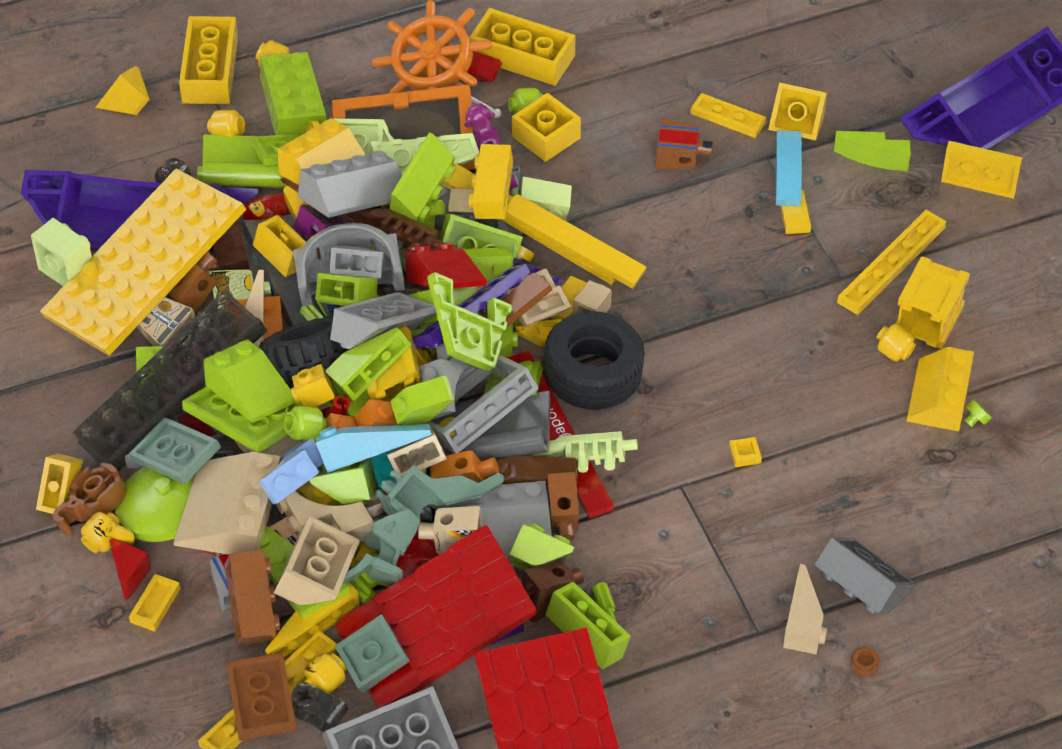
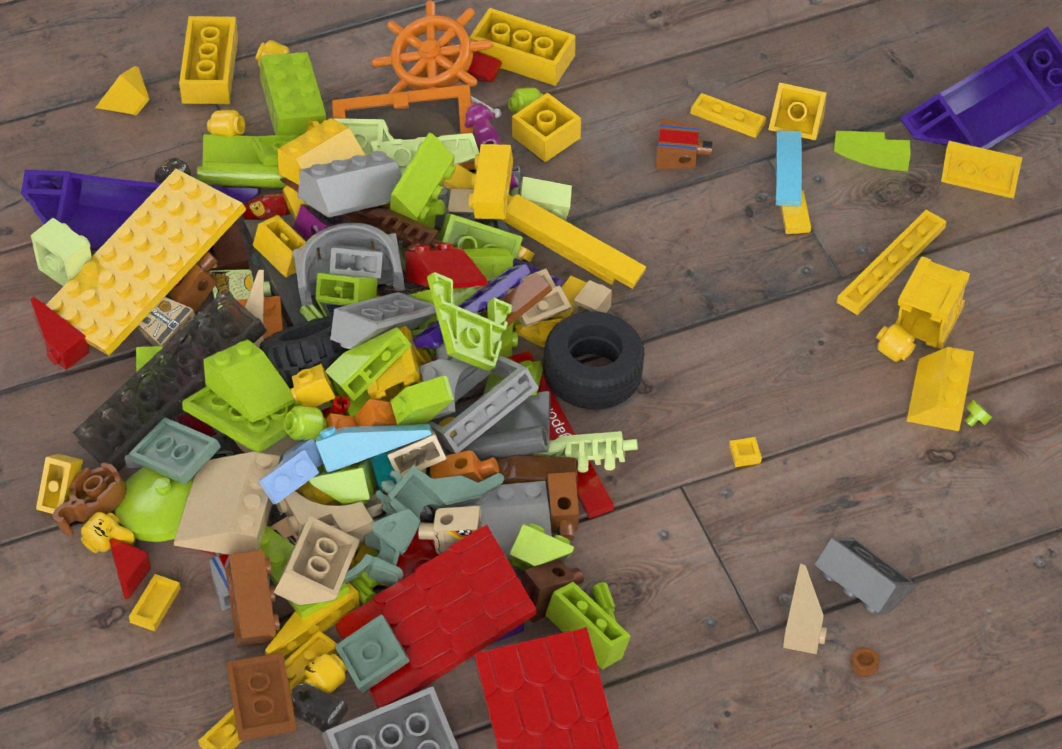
(62, 341): none -> red slope

